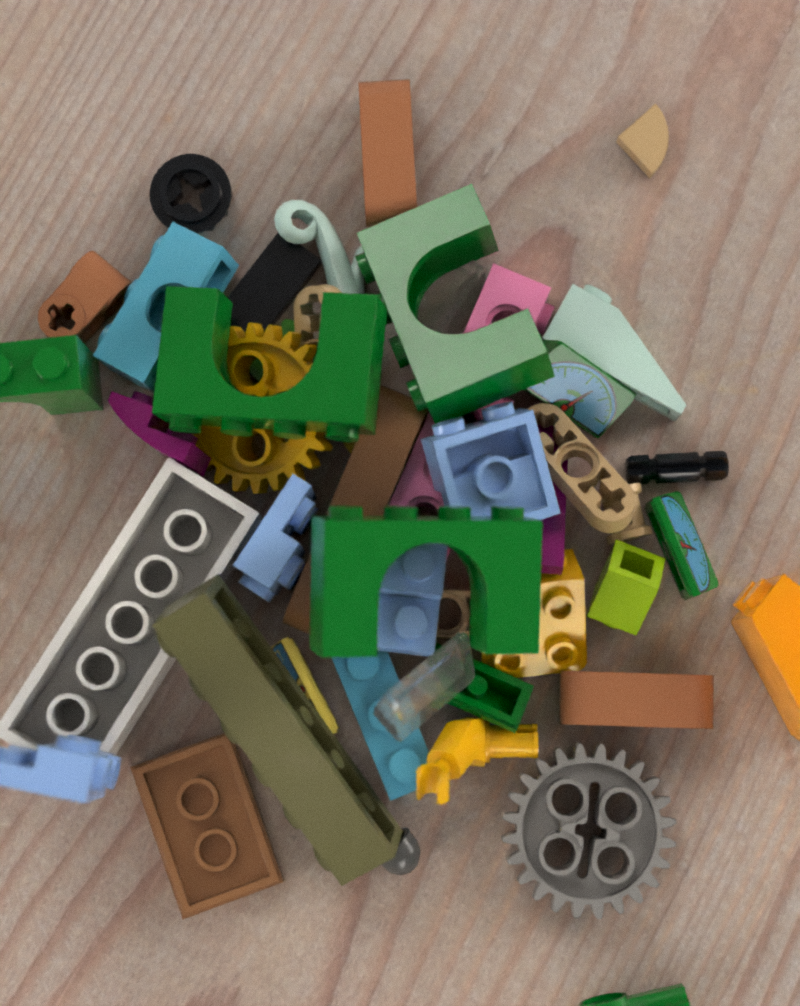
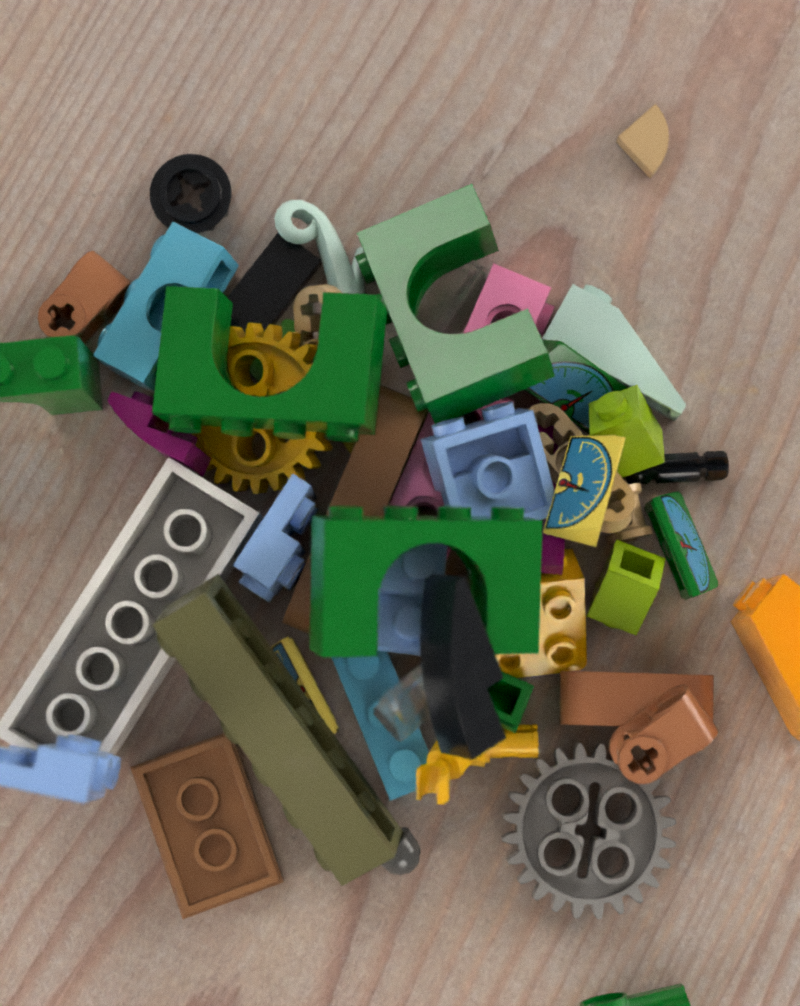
(387, 149): nougat beam -> none
(458, 669): none -> black slope
(584, 488): none -> slope
(629, 416): none -> lime brick
(667, 733): none -> nougat piece

